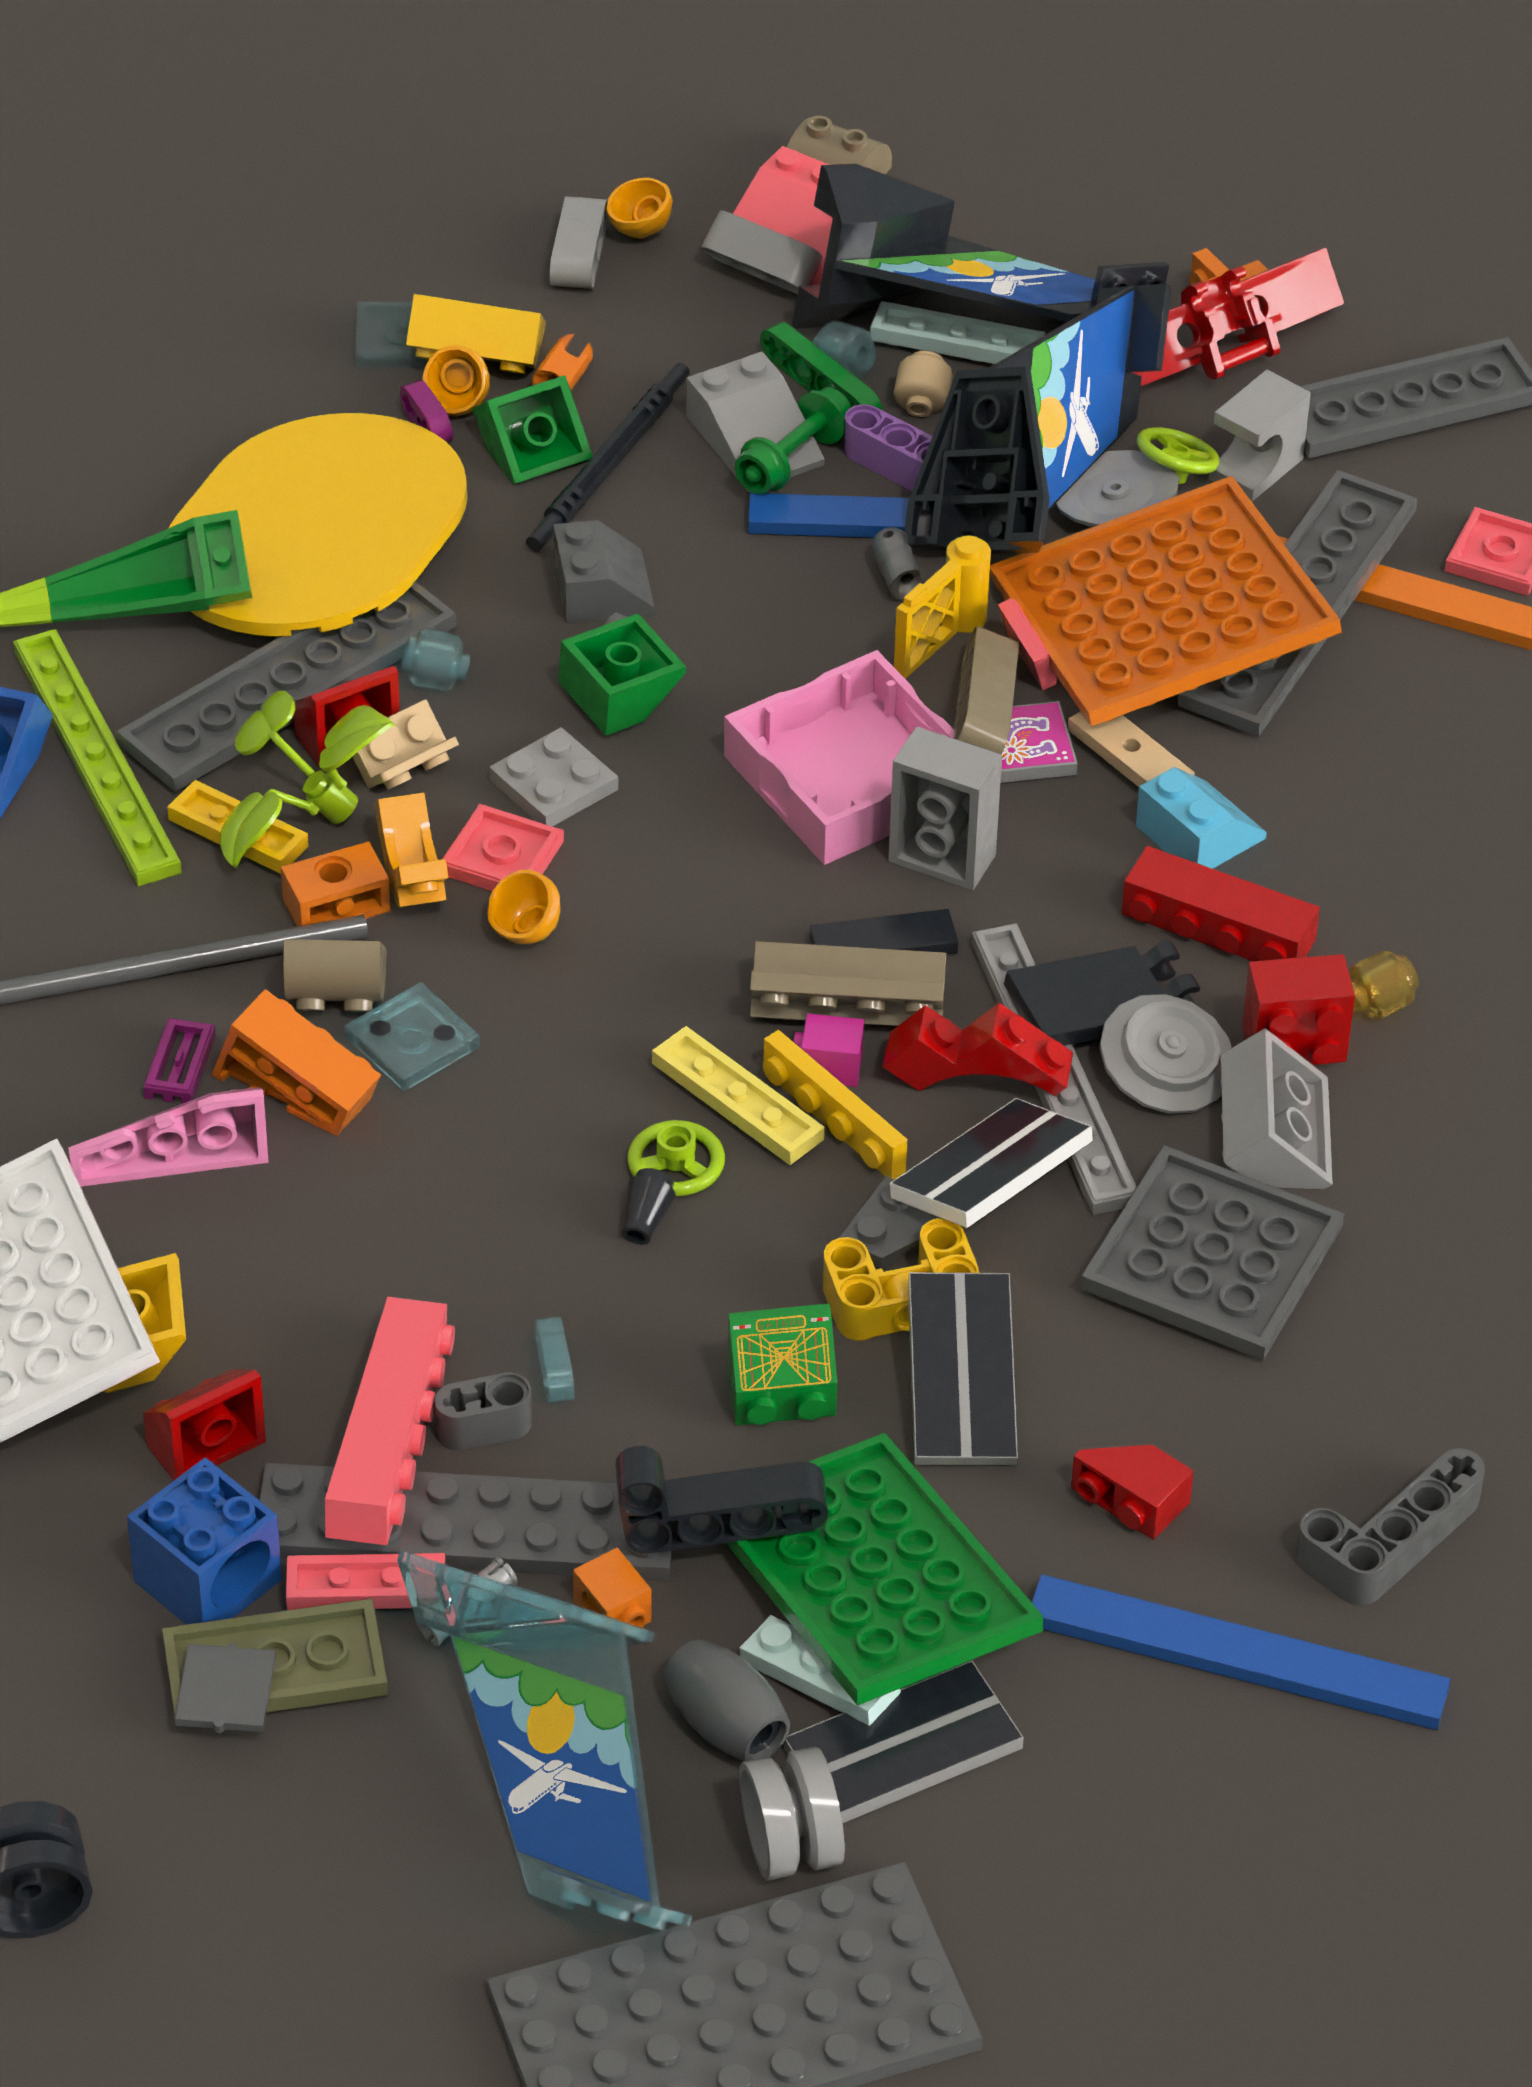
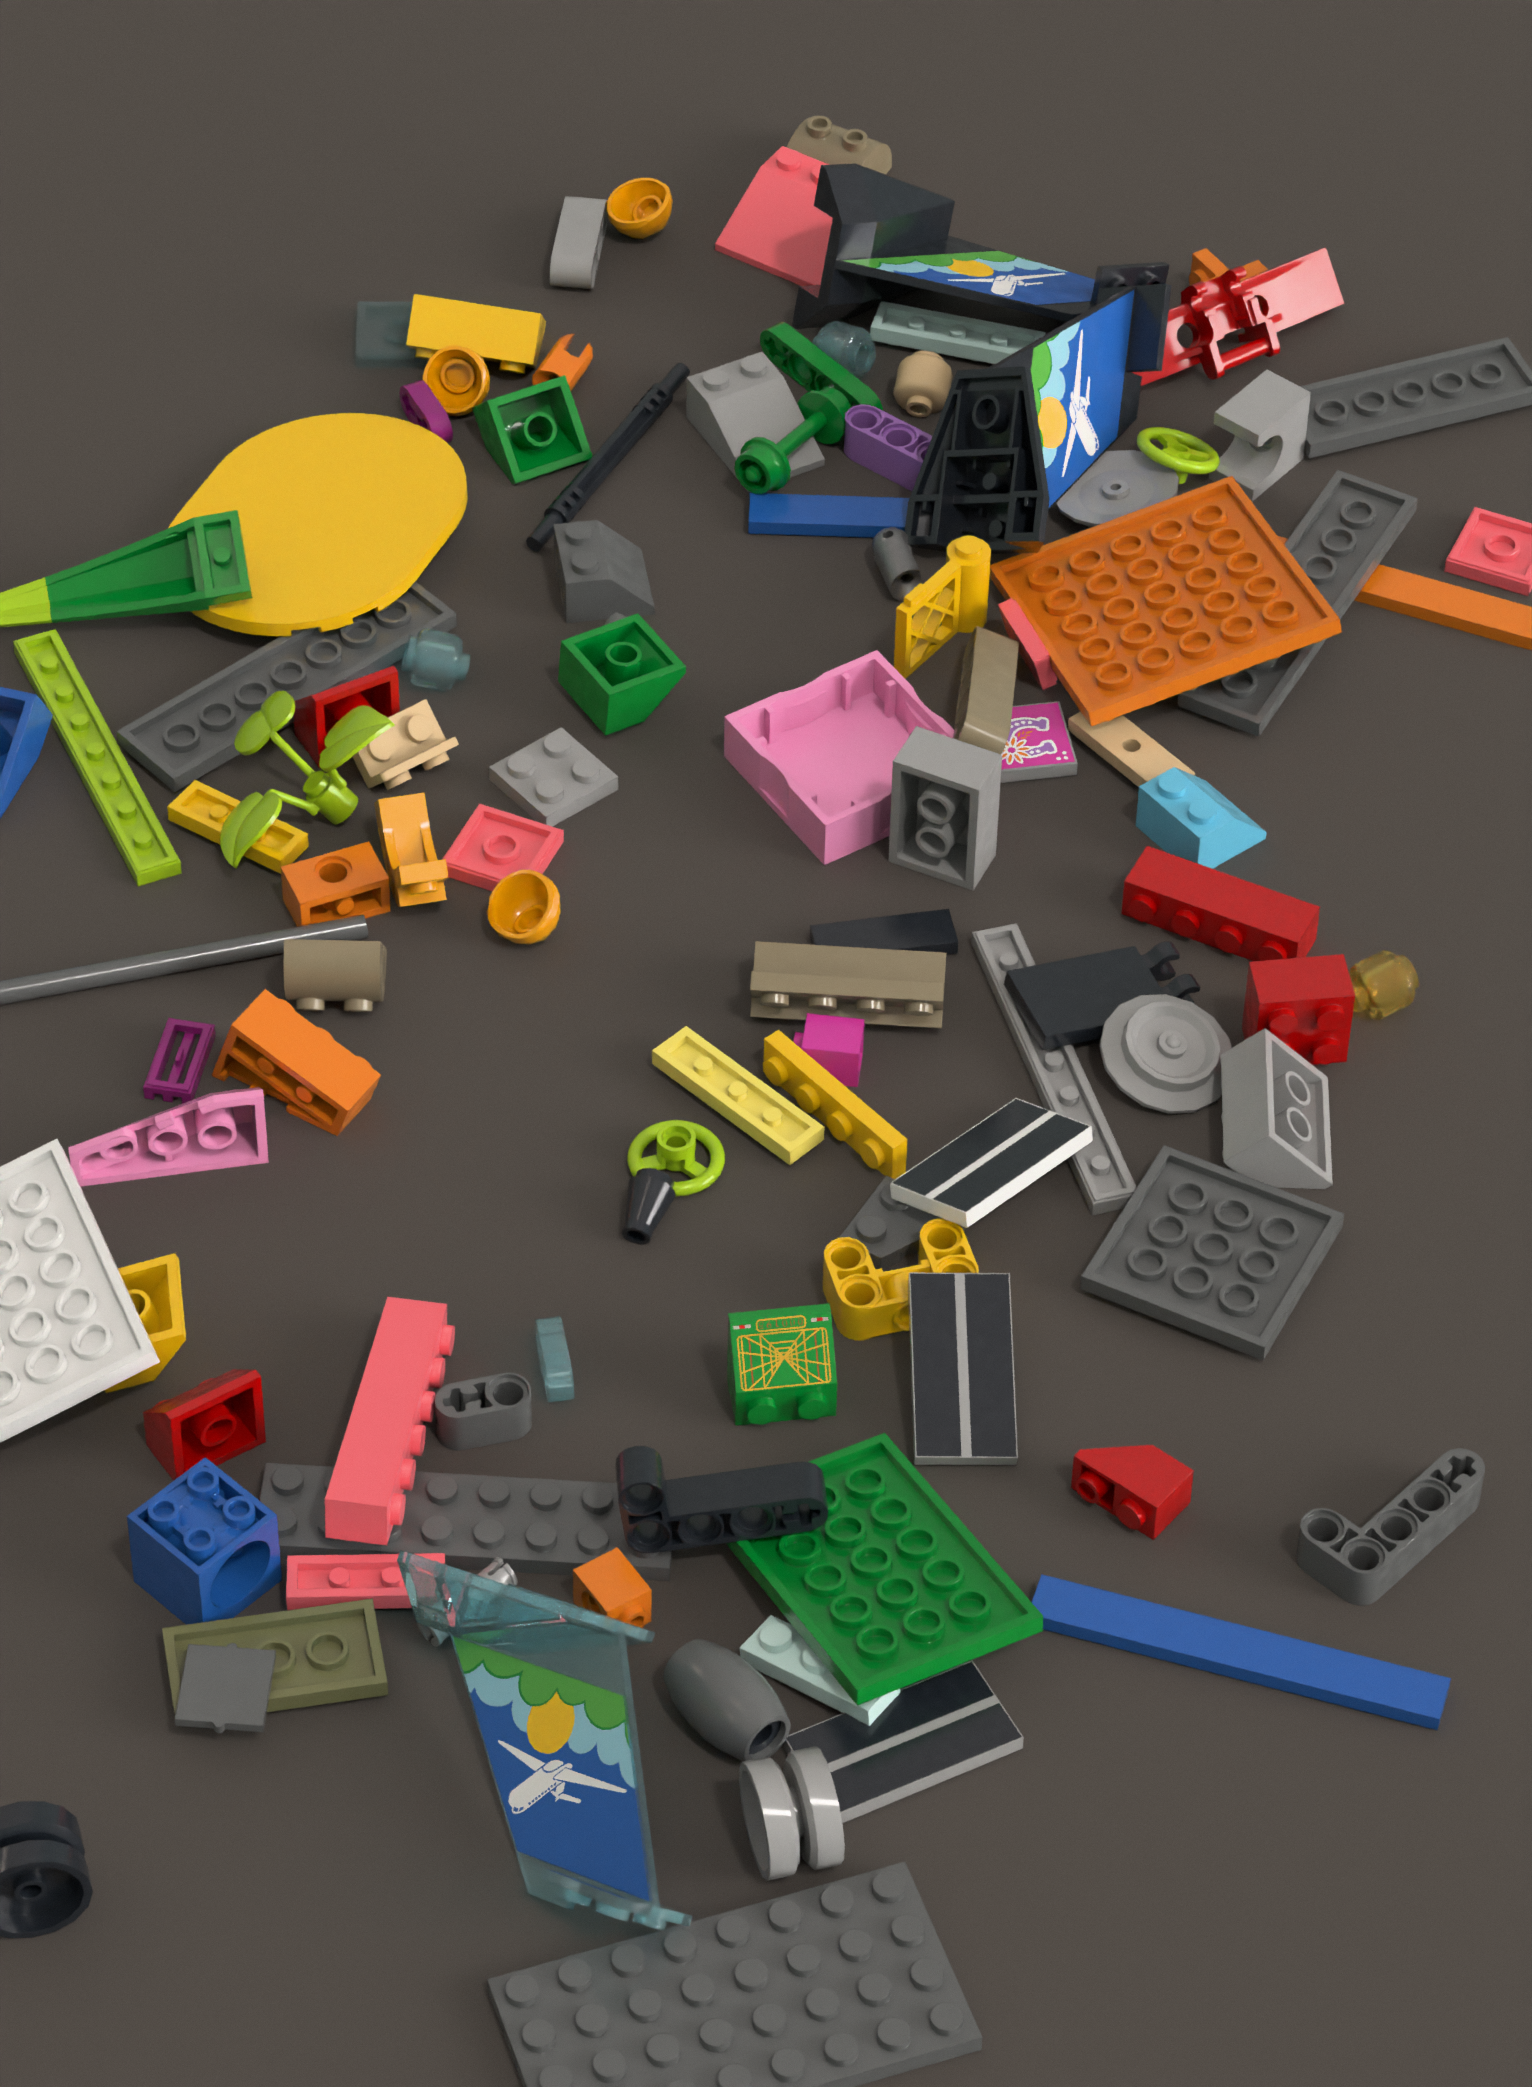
(412, 1036): clear light blue tile -> none
(761, 252): light grey beam -> none
(997, 1043): red arch -> none

